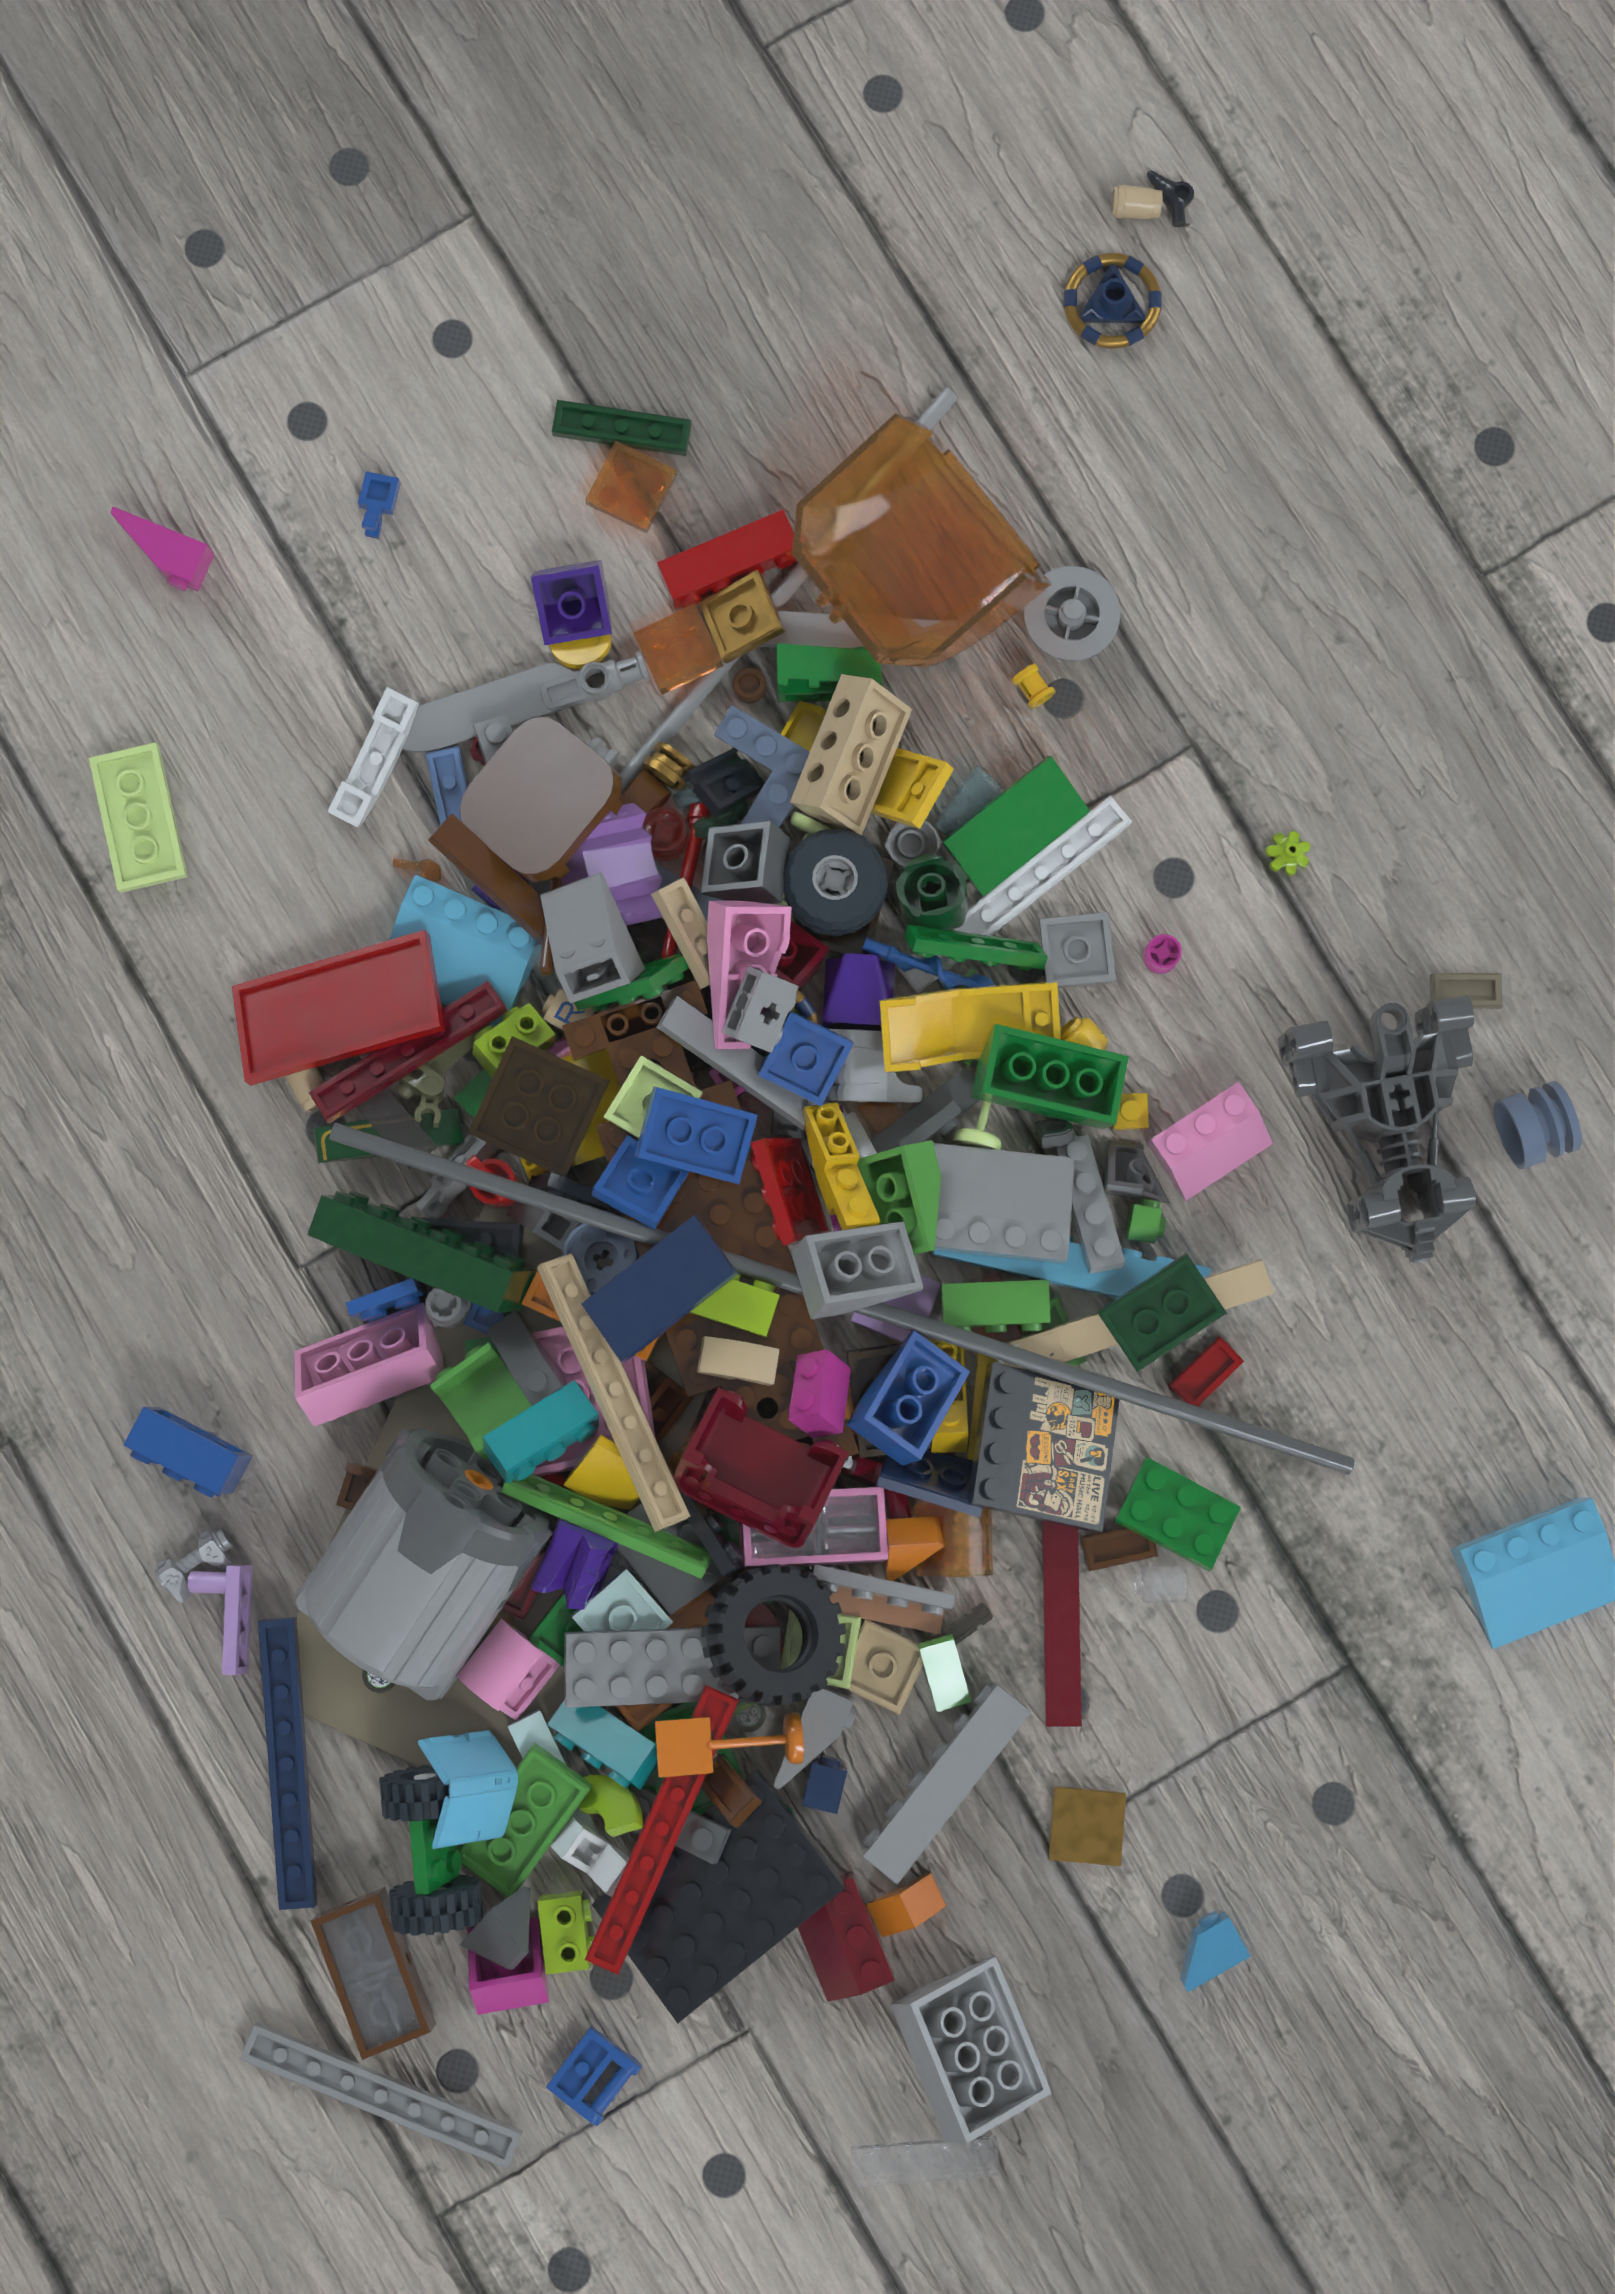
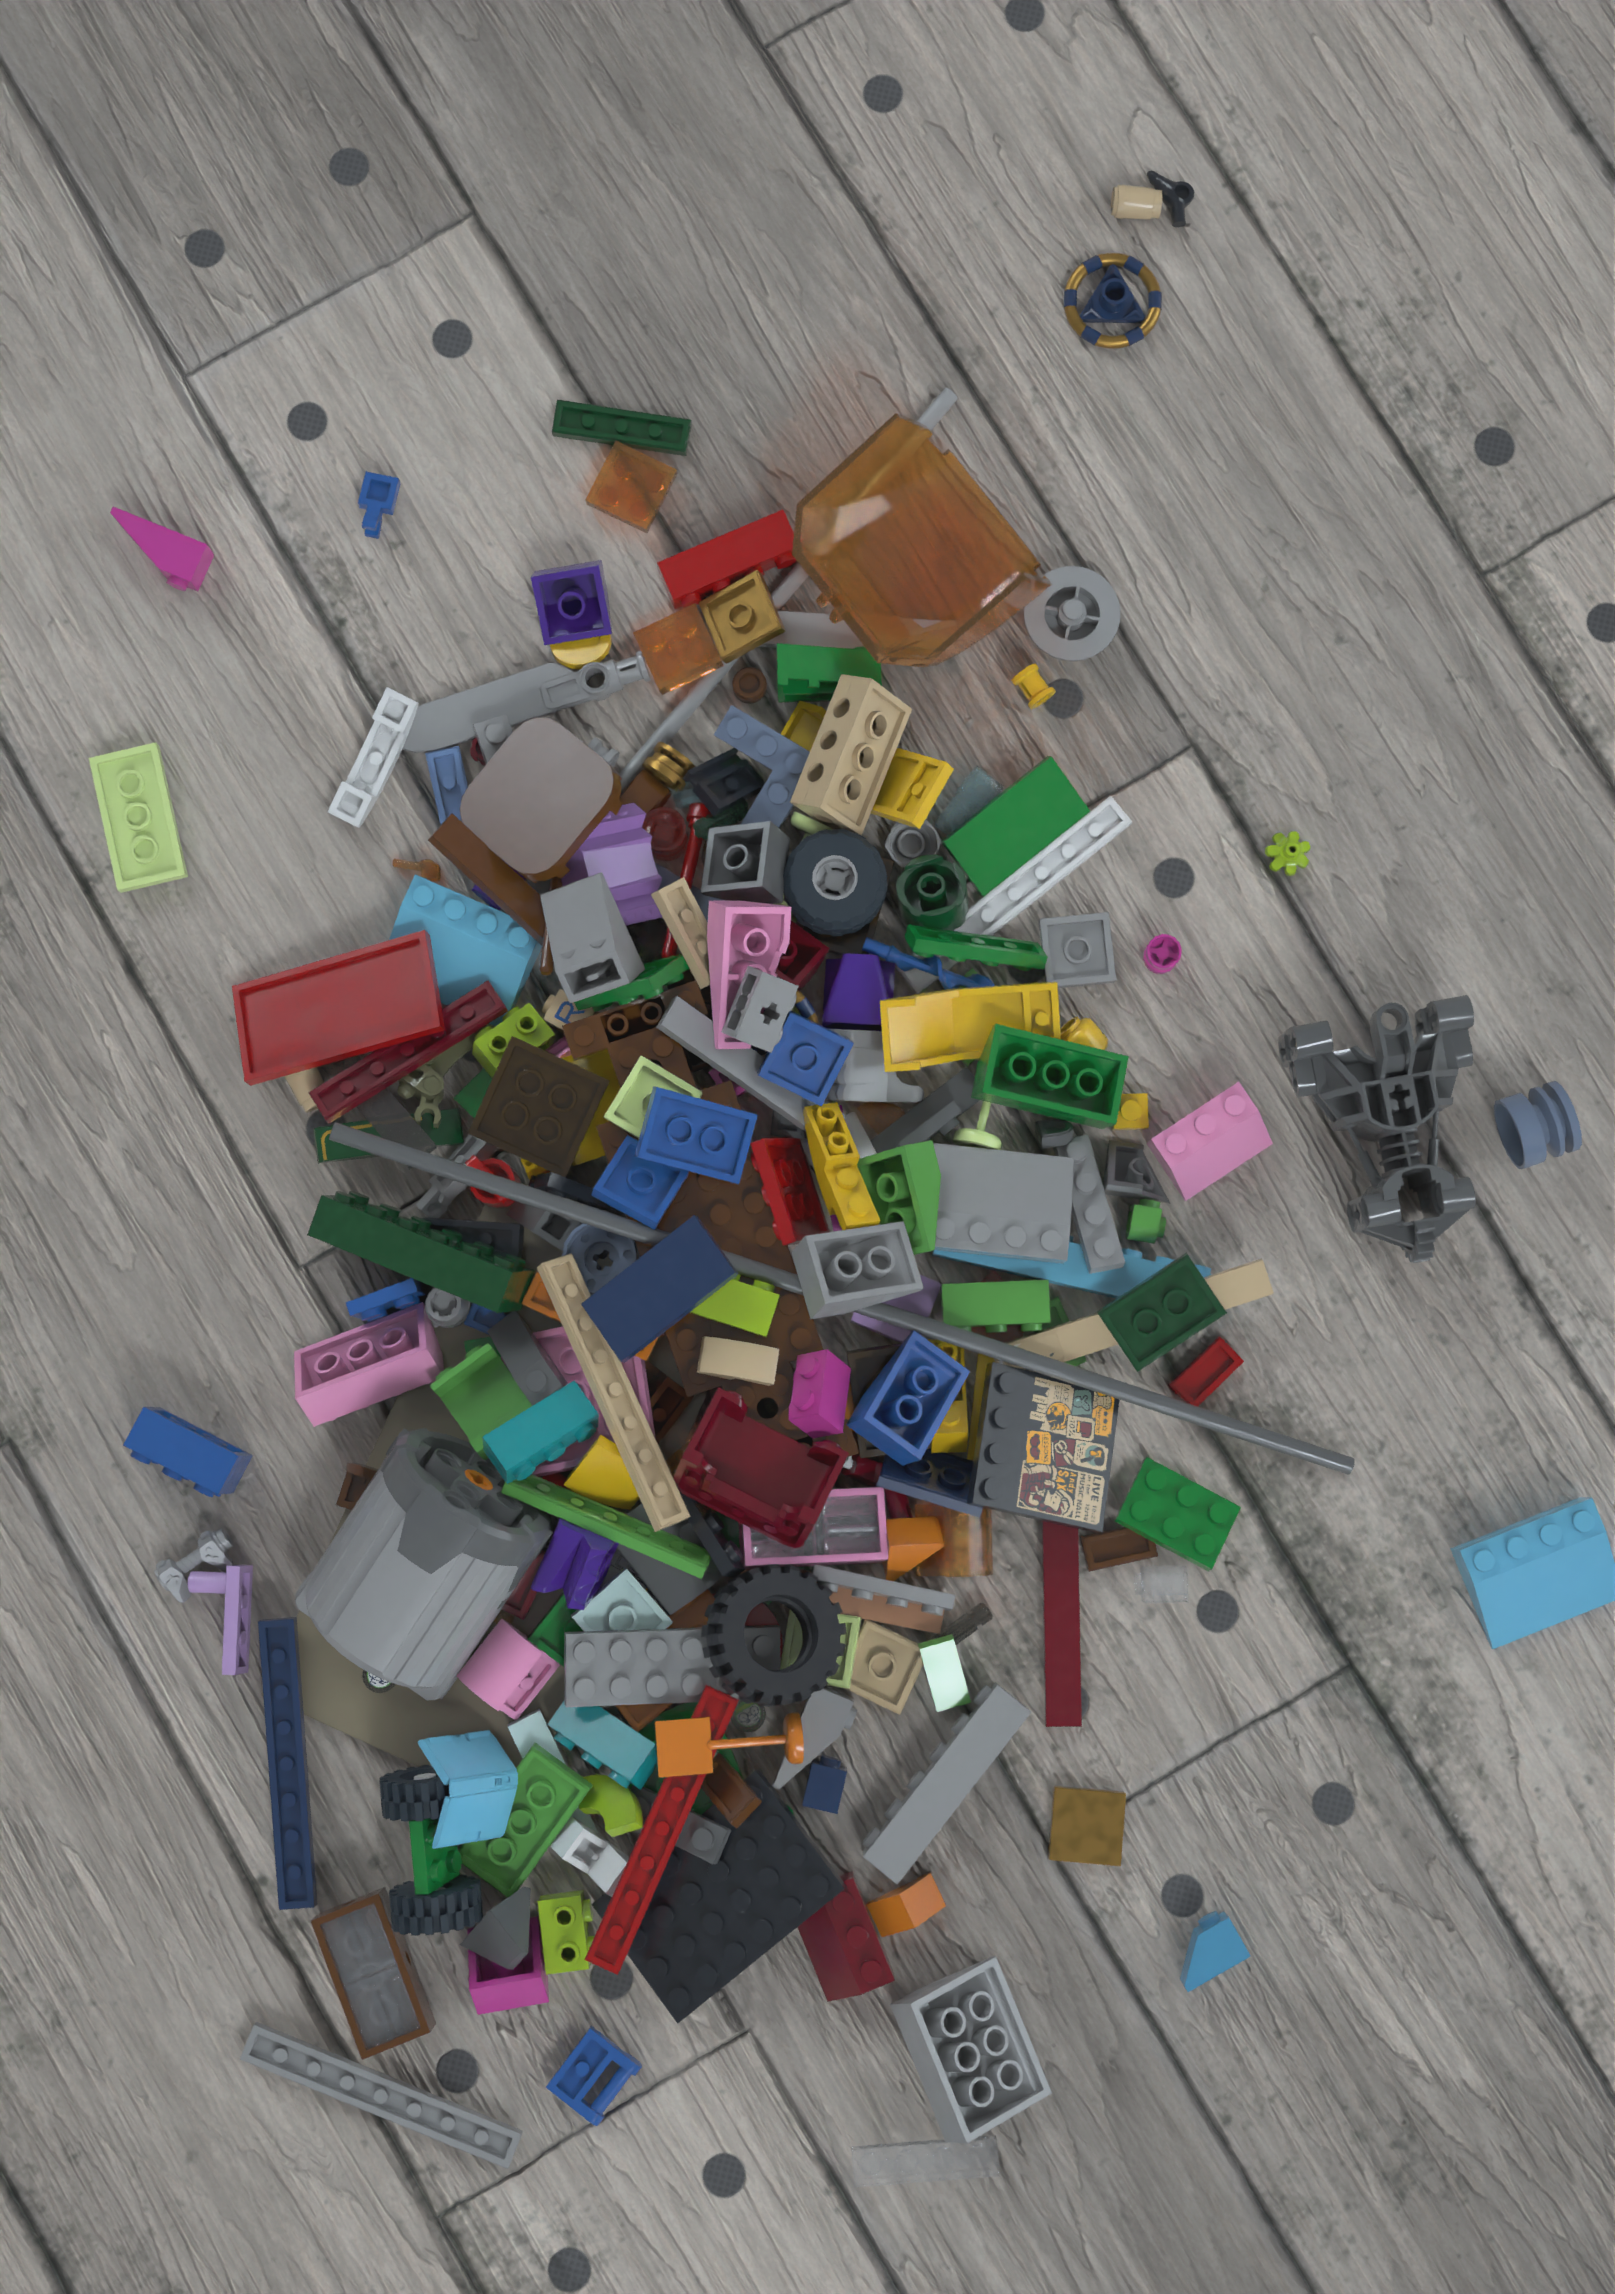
(1482, 988): dark tan tile -> none

